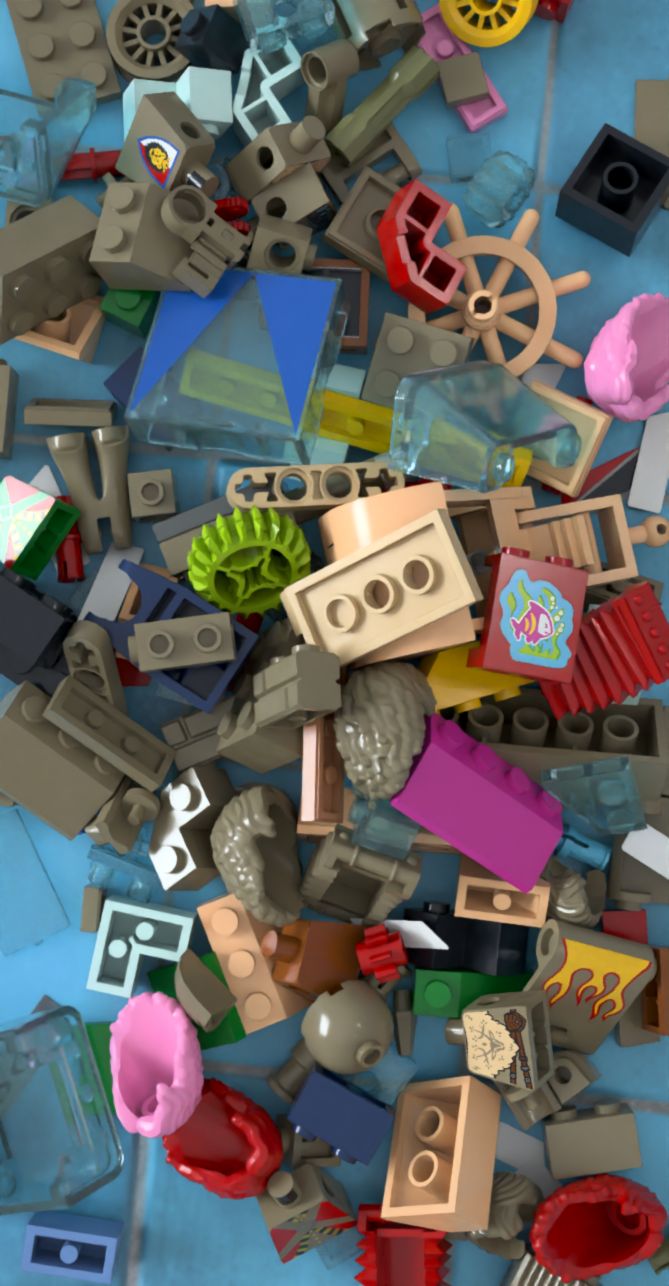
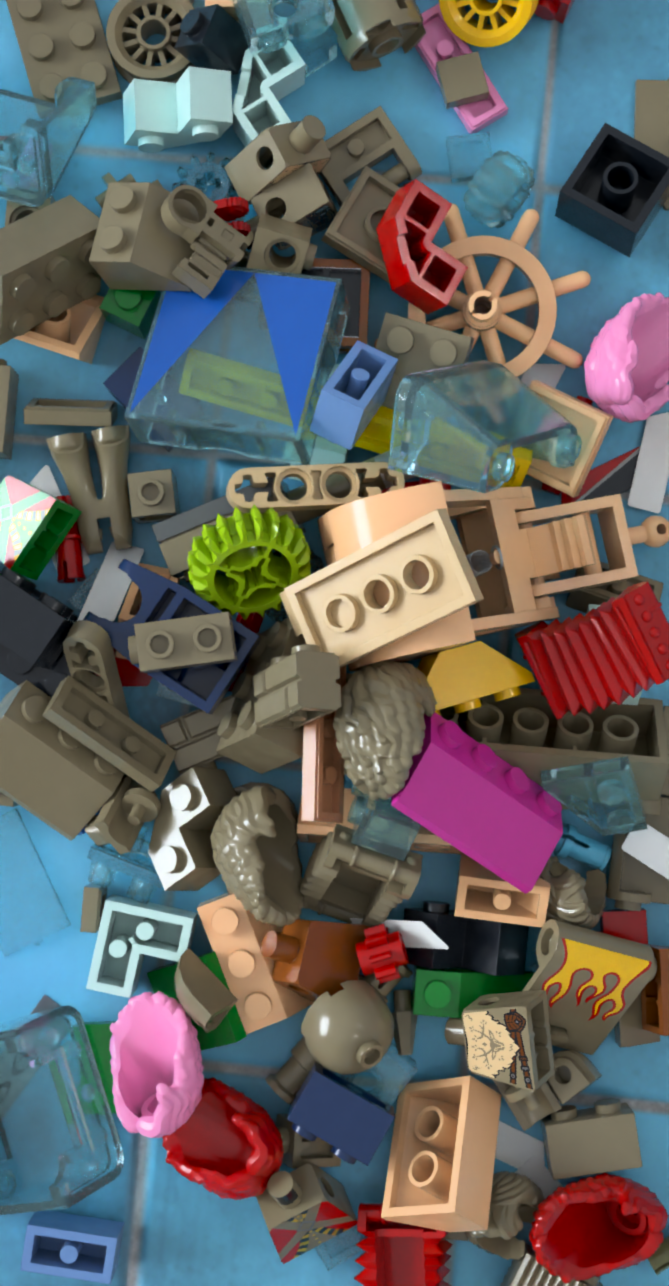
(92, 165): red axle -> none
(168, 146): dark tan torso -> none
(326, 75): dark tan piece -> none
(353, 395): none -> medium blue brick
(404, 84): olive axle -> none
(531, 617): panel -> none

